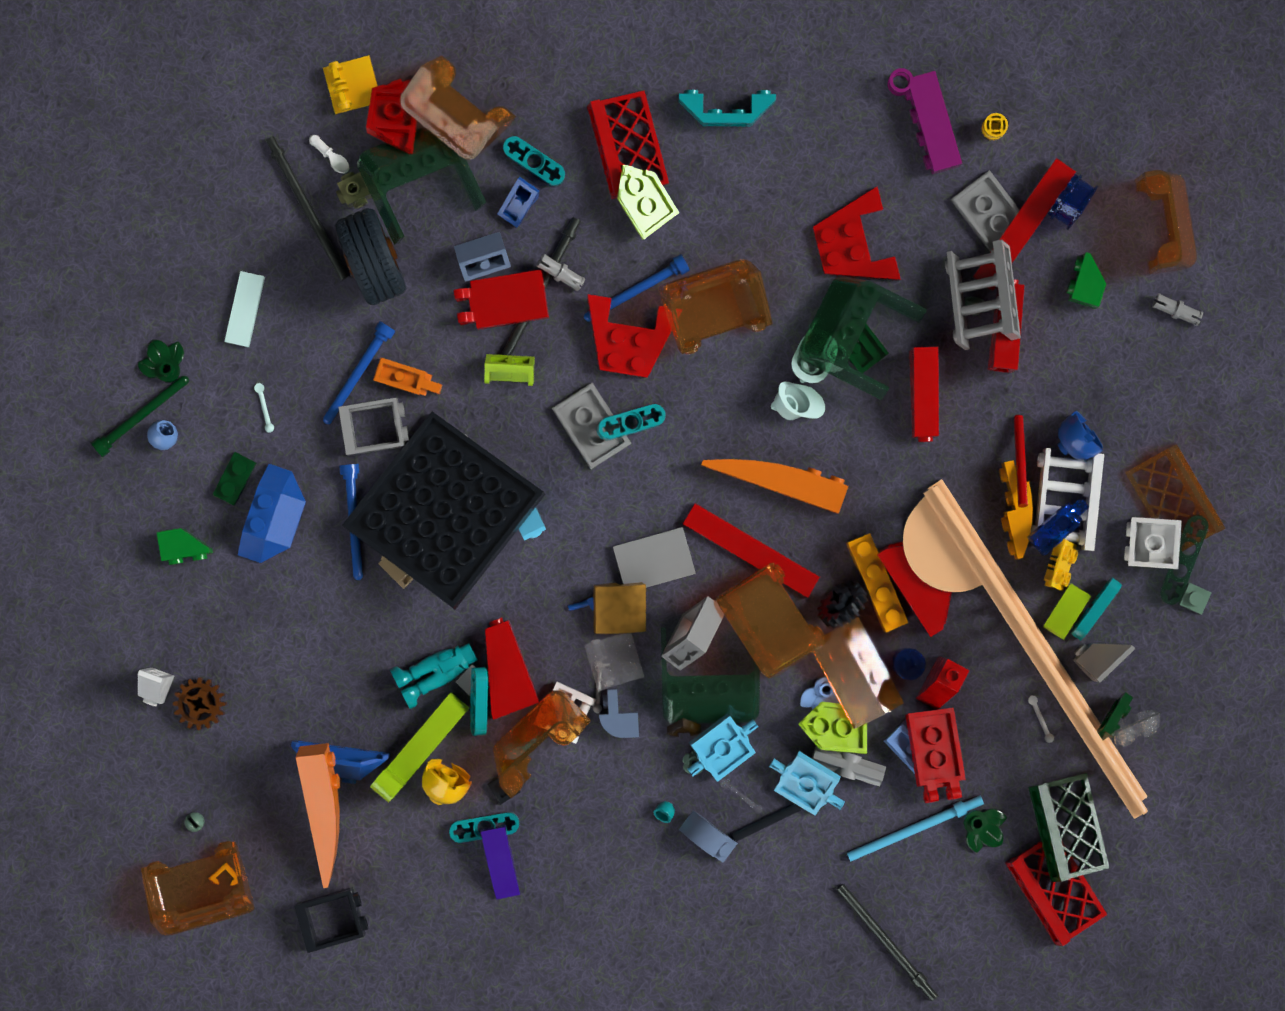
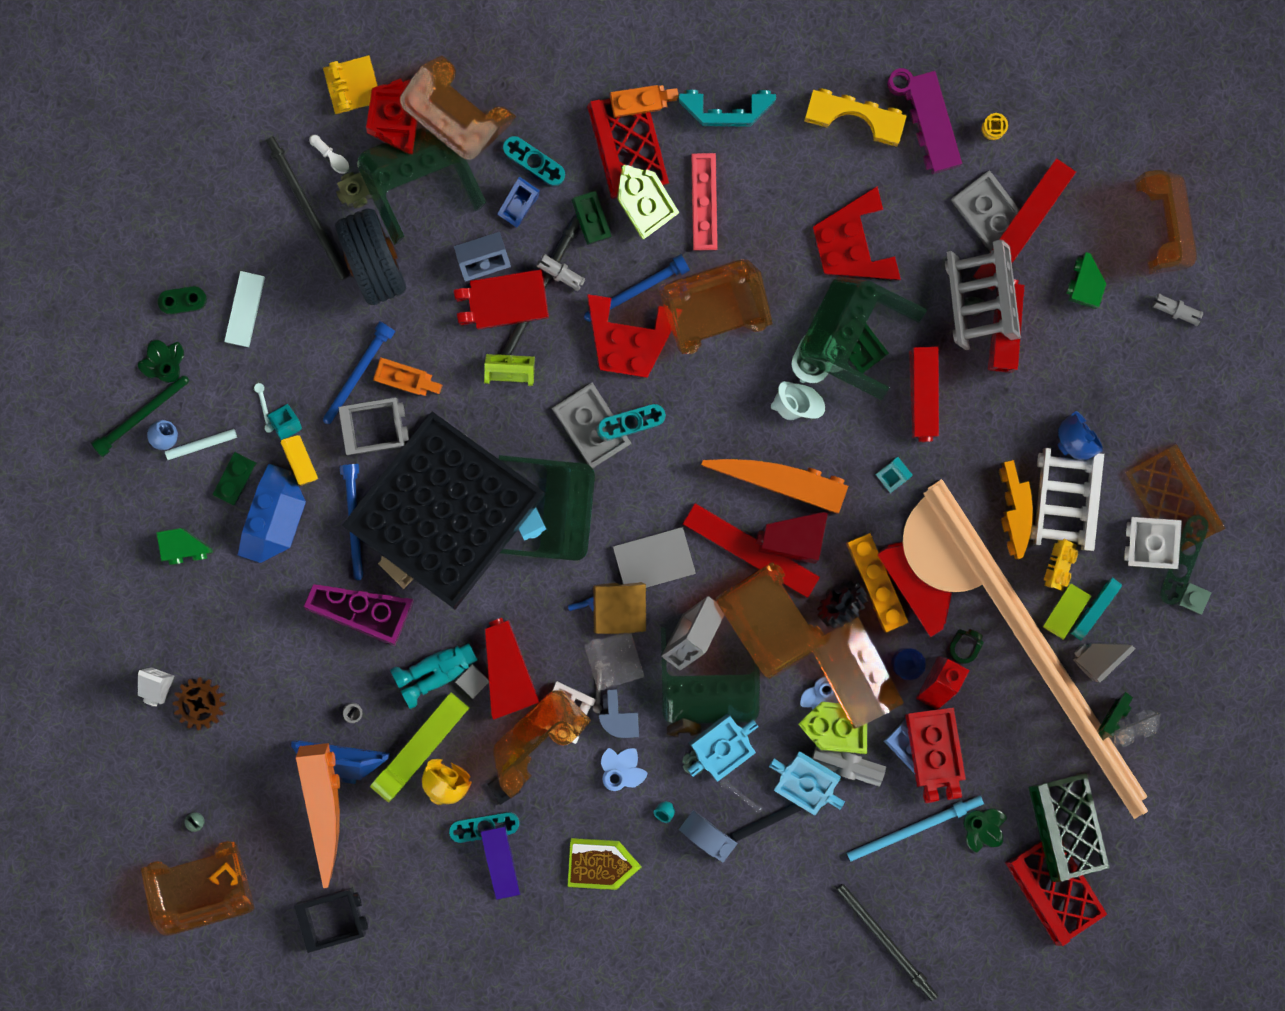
(182, 300): none -> dark green plate
(200, 444): none -> light aqua bar
(284, 422): none -> teal slope
(299, 460): none -> yellow slope
(355, 716): none -> light grey hinge
(362, 611): none -> magenta wedge
(478, 701): teal beam -> none
(565, 509): none -> clear green windscreen
(591, 218): none -> dark green plate
(599, 864): none -> tile
(624, 766): none -> light blue plate
(641, 100): none -> orange hinge
(704, 201): none -> coral tile
(794, 538): none -> dark red slope
(885, 124): none -> yellow arch
(894, 474): none -> teal slope
(971, 633): none -> dark green piece
(1020, 461): red bar -> none
(1032, 700): light grey hinge -> none
(1057, 526): clear blue hinge -> none
(1072, 201): clear blue wheel -> none

